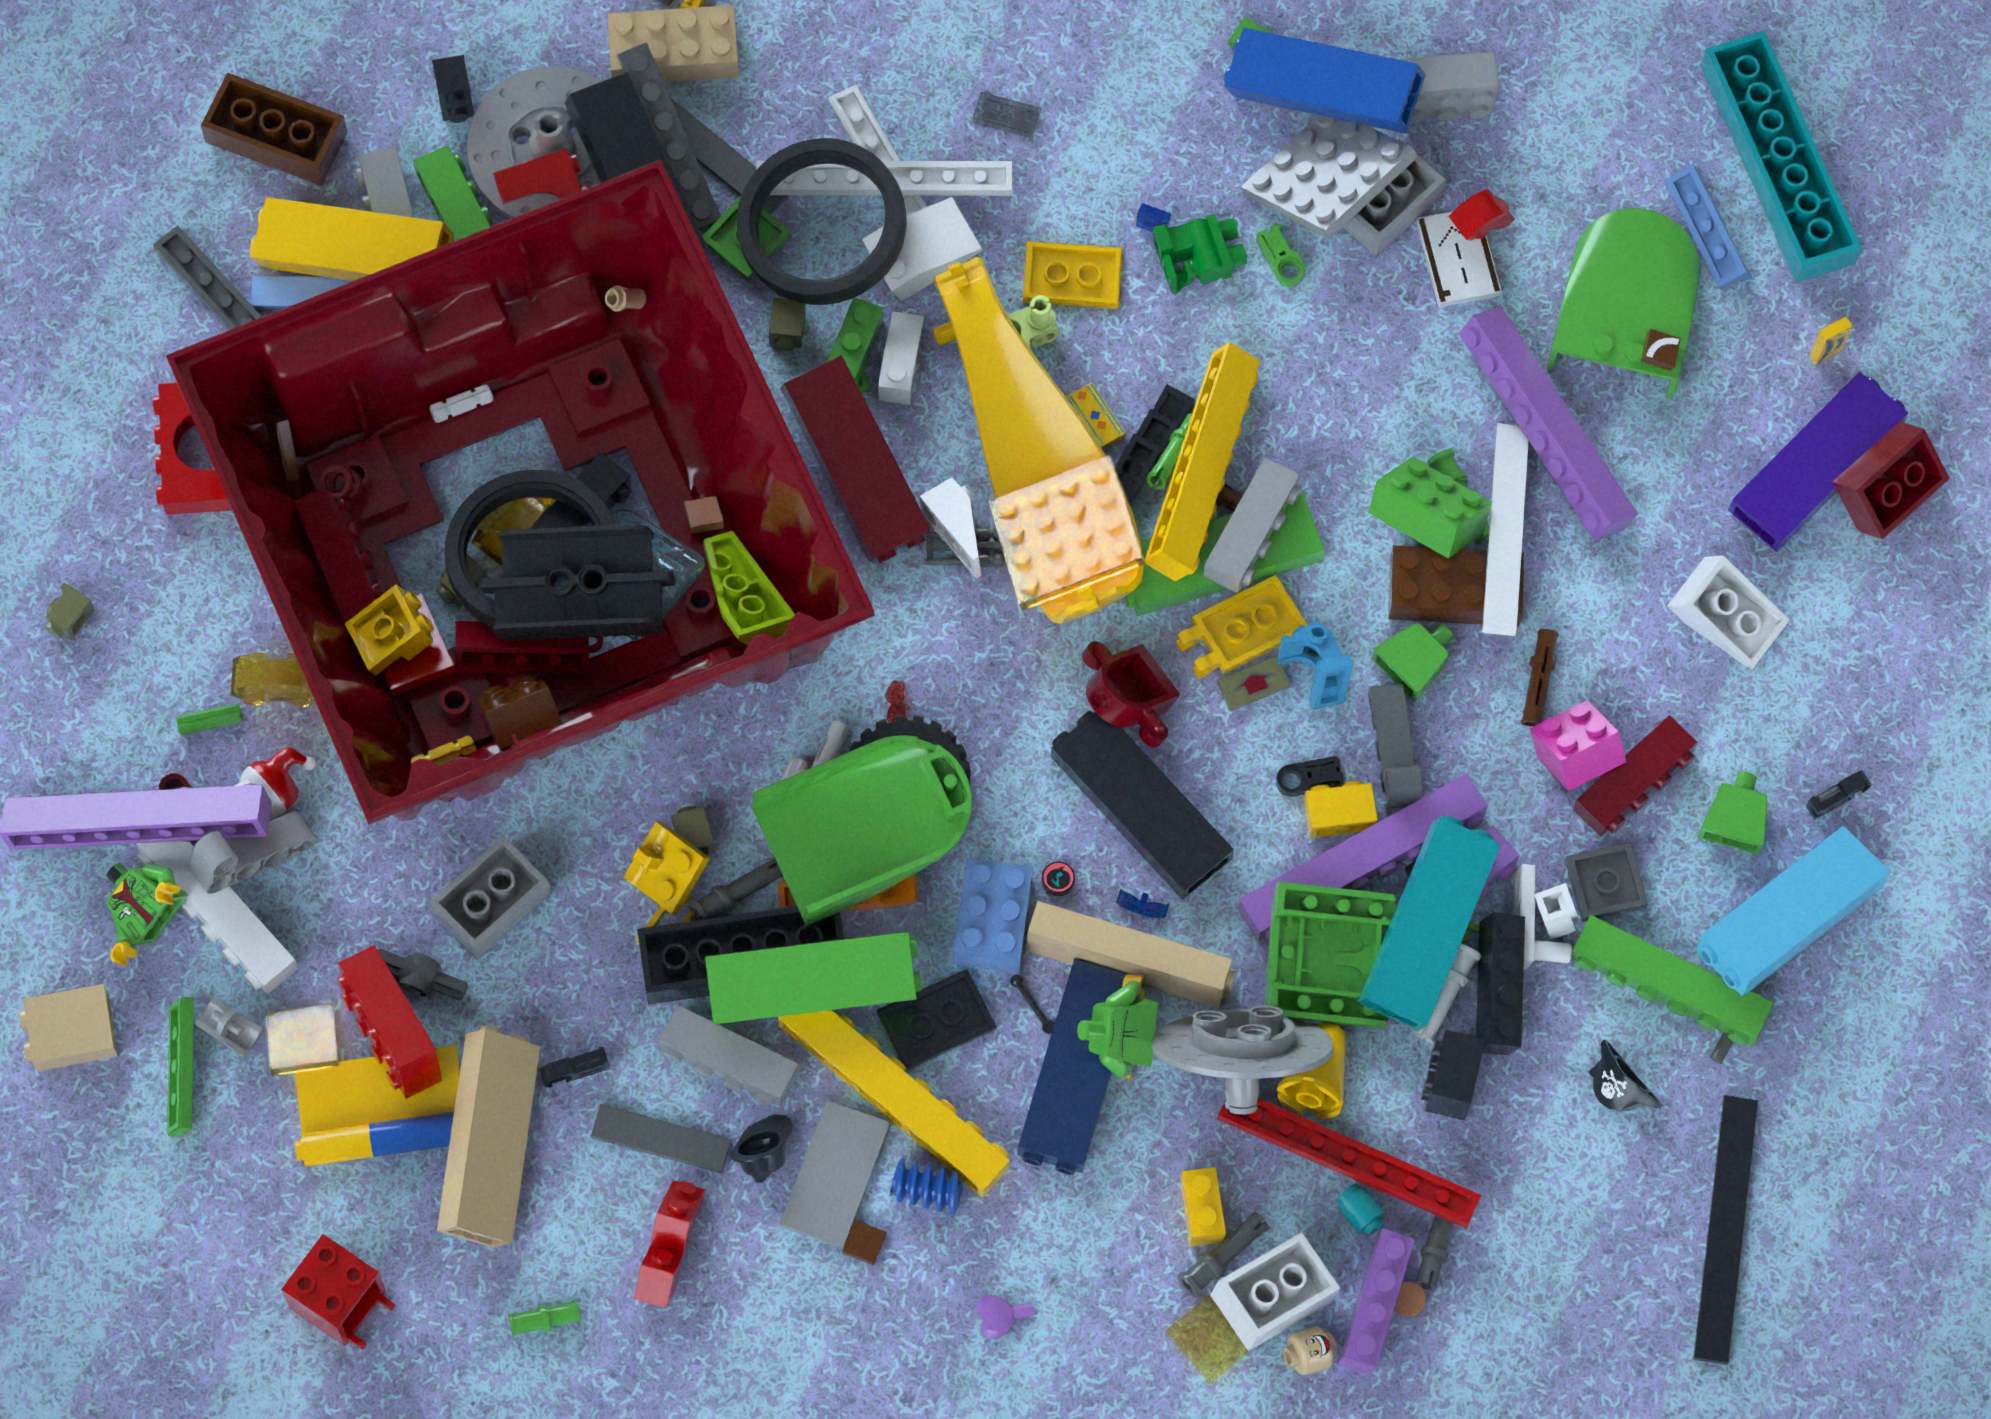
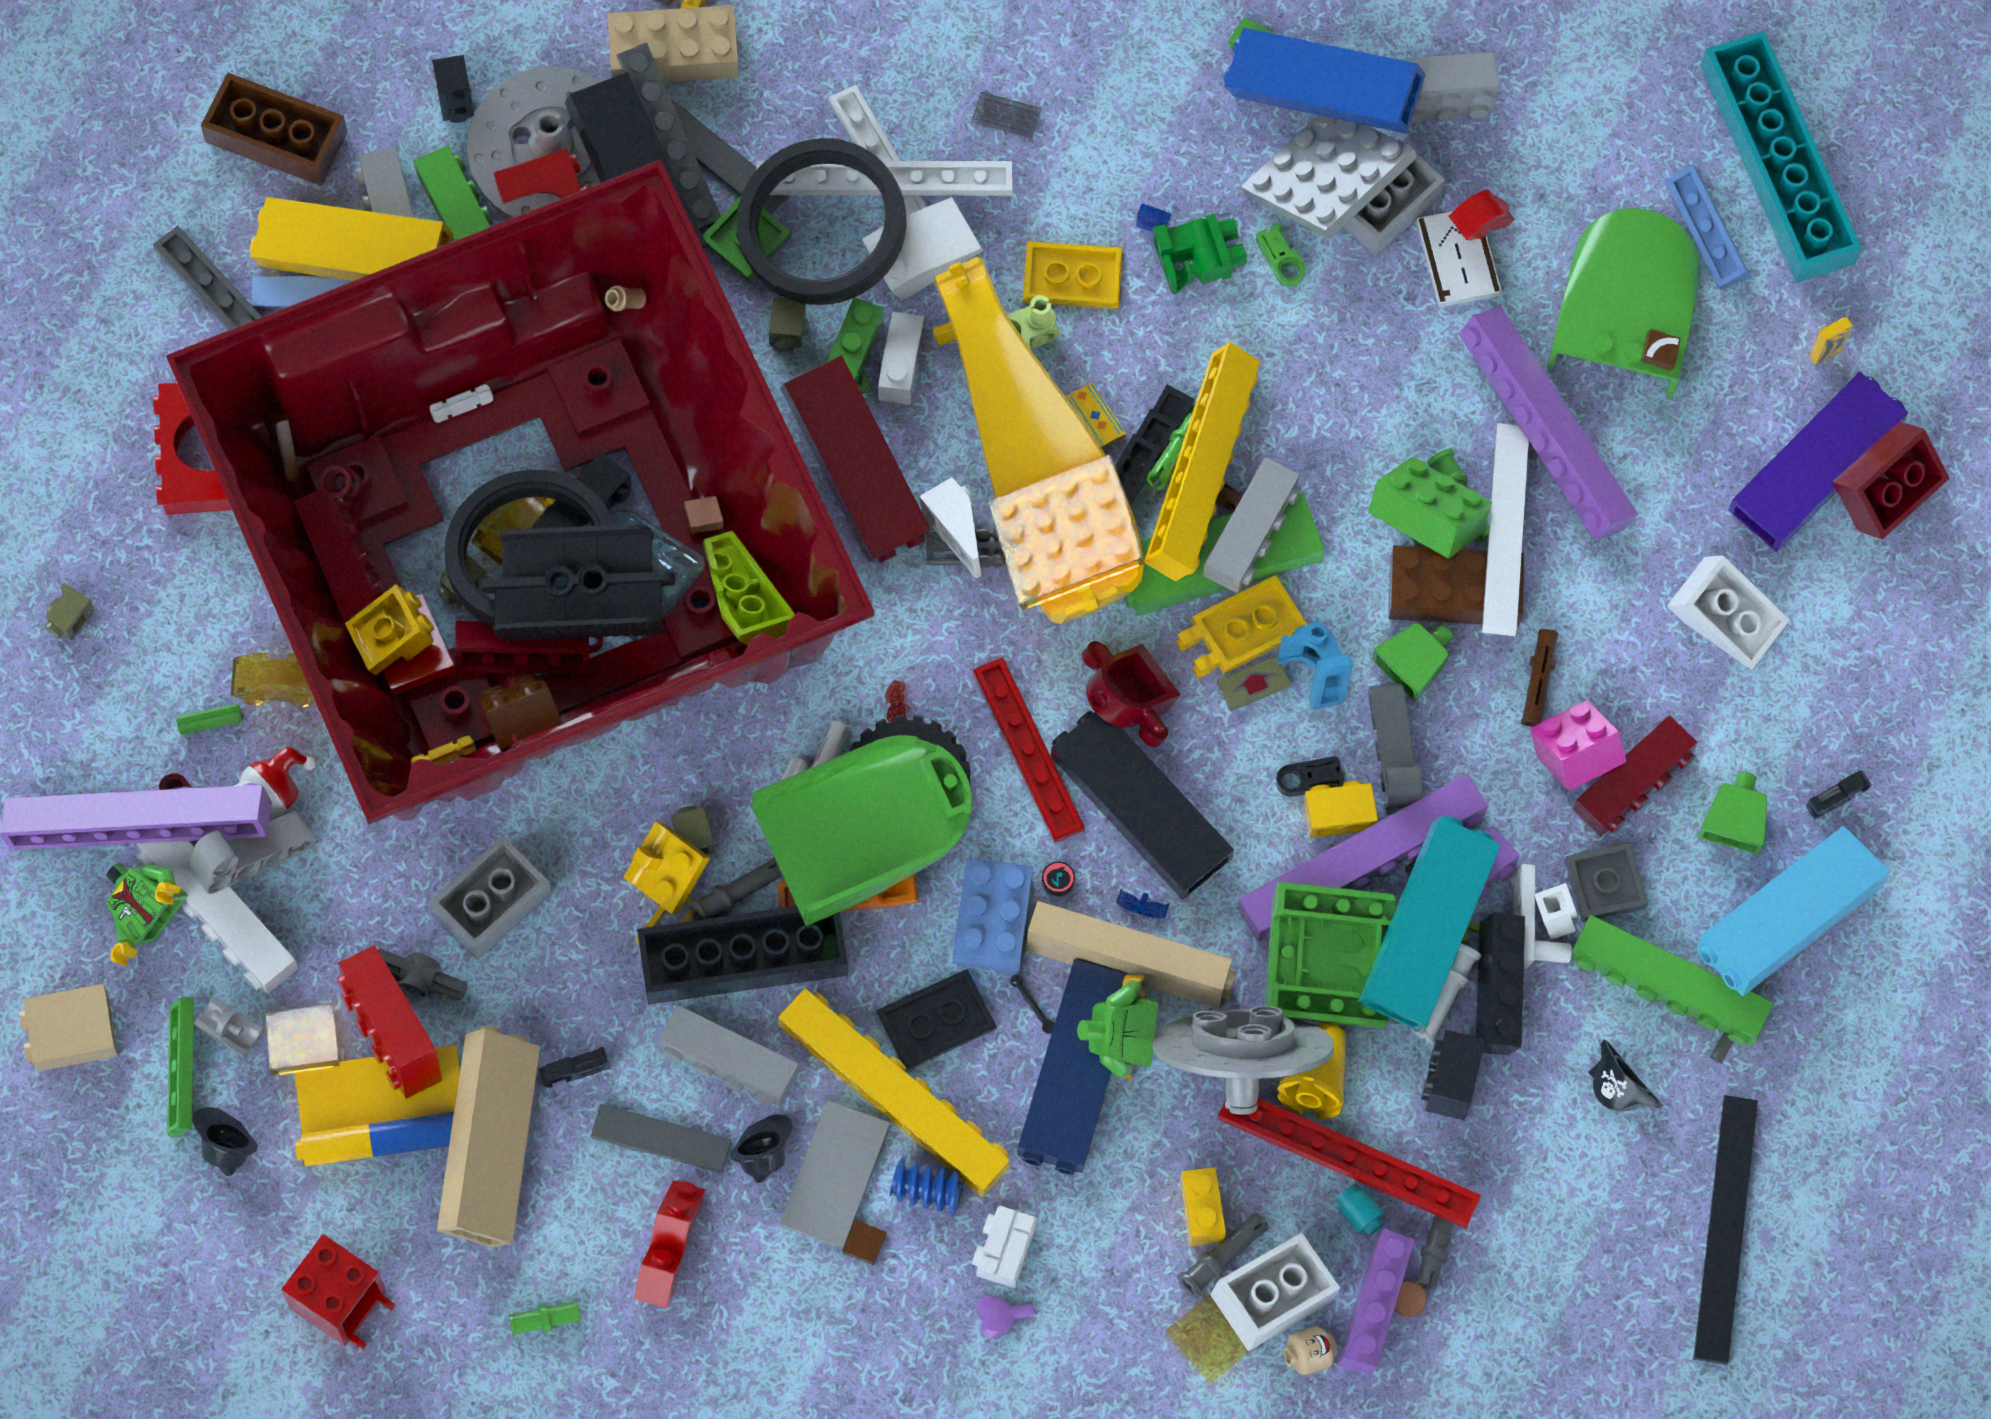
(223, 1139): none -> black piece
(812, 977): bright green brick -> none
(1005, 1246): none -> white brick
(1028, 750): none -> red tile

